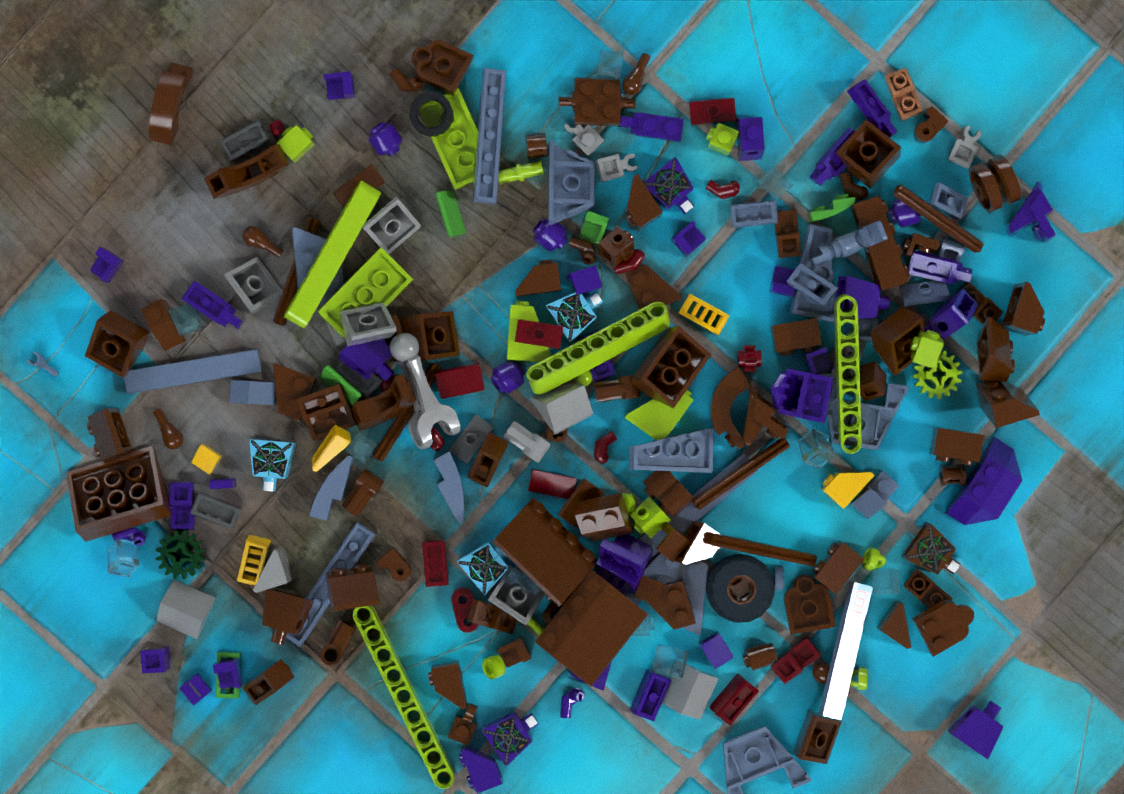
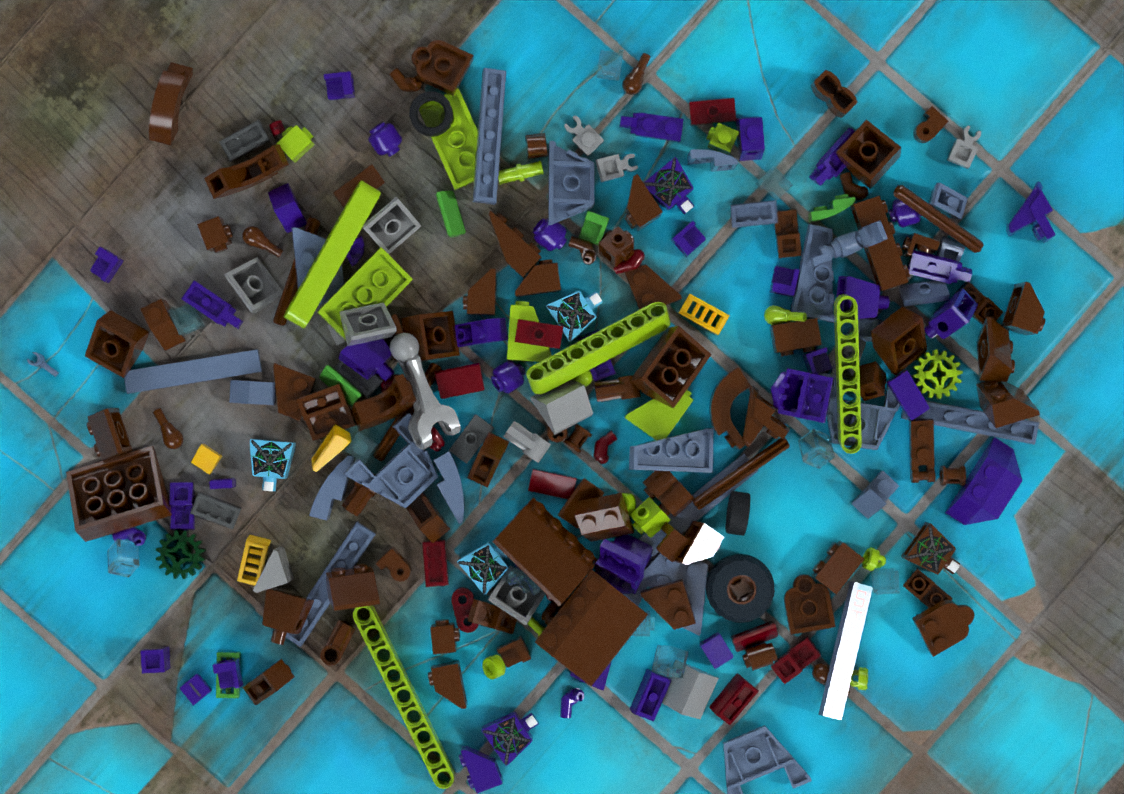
(185, 609): light grey slope -> none
(215, 234): none -> reddish brown brick
(287, 208): none -> dark purple slope
(356, 251): none -> dark purple tile
(403, 475): none -> sand blue wing
(427, 518): none -> reddish brown slope
(444, 637): none -> reddish brown brick
(464, 727): reddish brown plate -> none
(481, 332): none -> dark purple slope
(482, 296): none -> reddish brown slope
(516, 251): none -> reddish brown slope
(577, 438): none -> reddish brown bush
(585, 280): dark purple panel -> none
(596, 102): reddish brown plate -> none
(649, 590): reddish brown tile -> none
(718, 160): none -> sand blue slope
(724, 191): dark red arm -> none
(737, 513): none -> black tyre
(749, 358): dark red gear -> none
(754, 636): none -> dark red slope
(763, 550): reddish brown axle -> none
(777, 315): none -> lime piece
(777, 577): sand blue tile -> none
(812, 285): sand blue slope -> none
(816, 737): reddish brown slope -> none
(829, 89): none -> reddish brown brick
(845, 486): yellow slope -> none
(872, 107): dark purple hinge -> none
(895, 624): reddish brown slope -> none
(903, 95): nougat slope -> none
(908, 395): none -> dark purple tile
(921, 449): none -> reddish brown plate
(926, 348): lime brick -> none
(955, 444): reddish brown brick -> none
(977, 422): none -> sand blue tile
(978, 728): dark purple torso -> none
(995, 183): reddish brown wheel -> none

